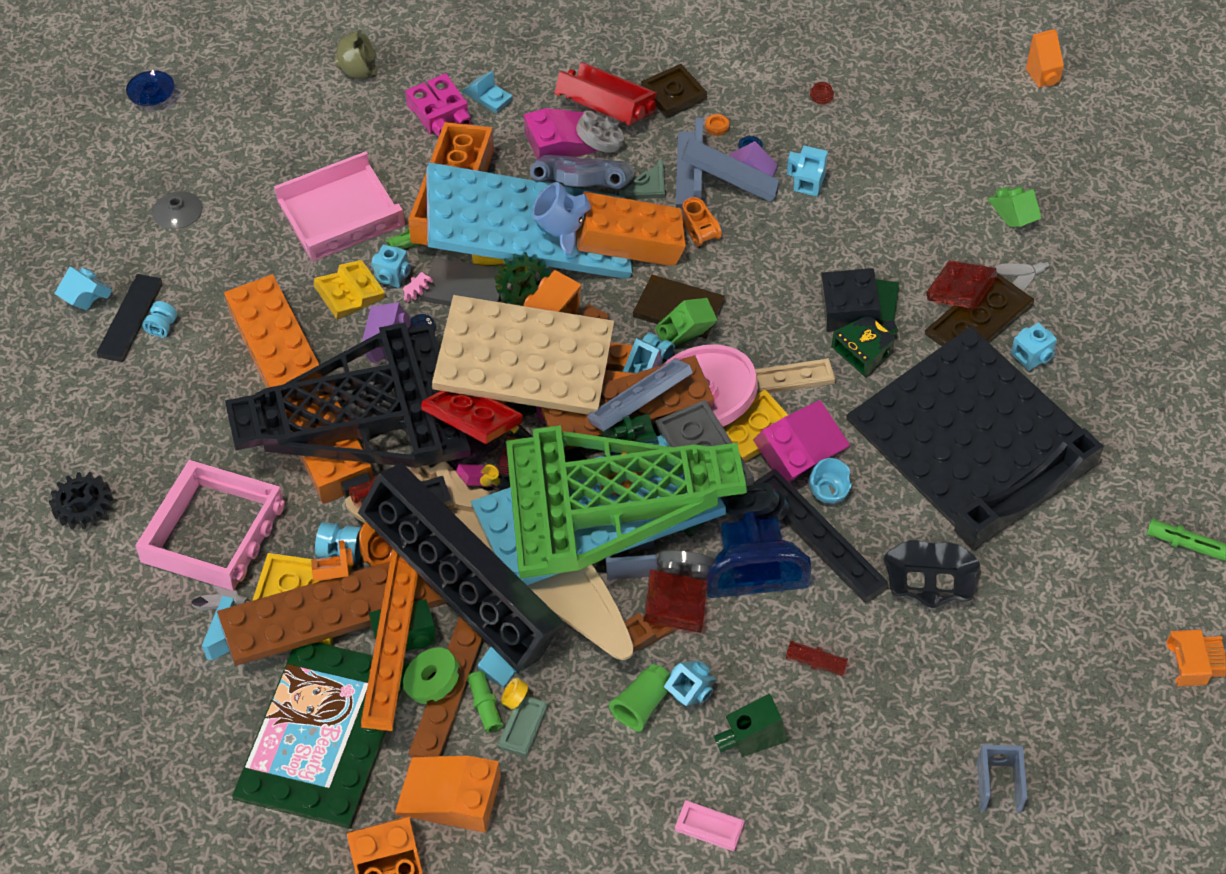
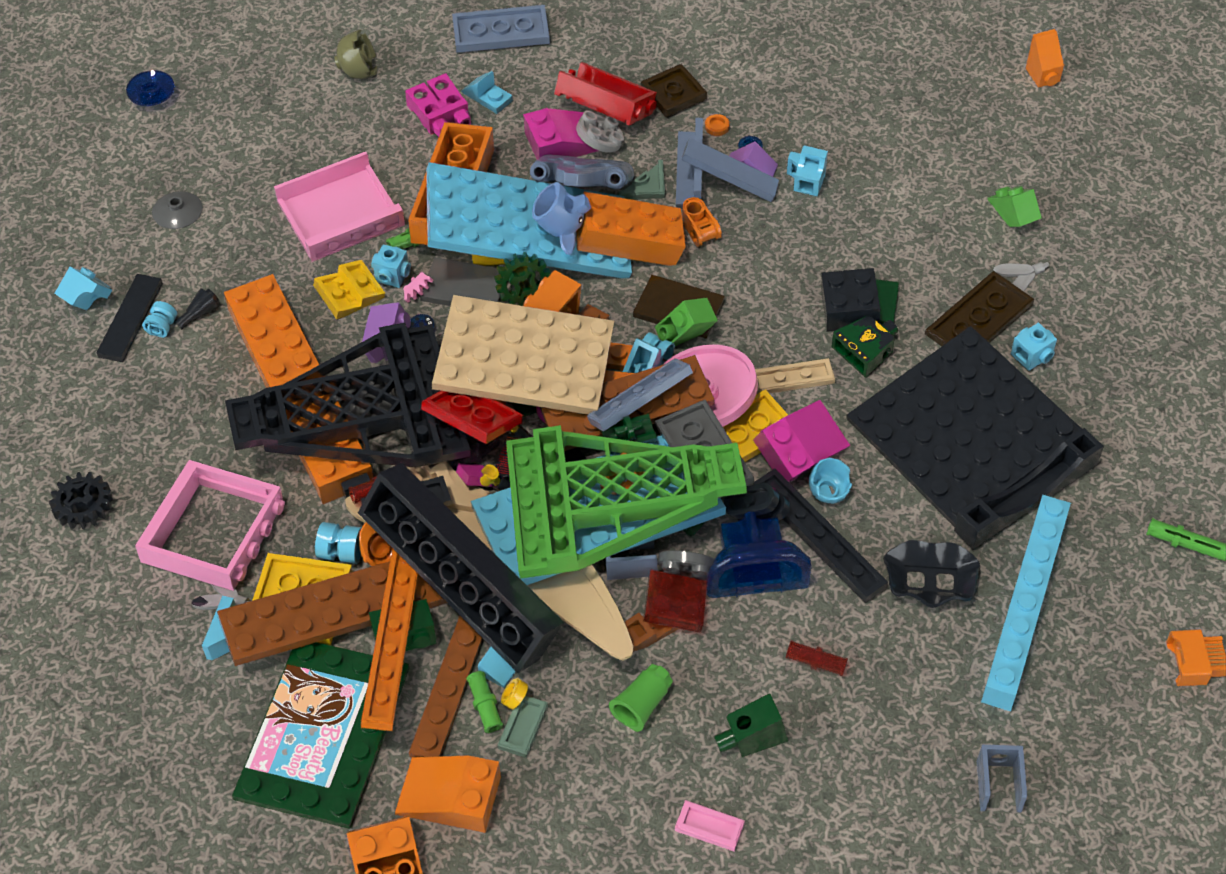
(201, 304): none -> black cone
(333, 566): orange bracket -> none
(416, 675): bright green tile -> none
(500, 28): none -> sand blue plate
(690, 682): medium azure brick -> none
(822, 93): clear red plate -> none
(961, 284): clear red plate -> none
(1026, 604): none -> medium azure brick

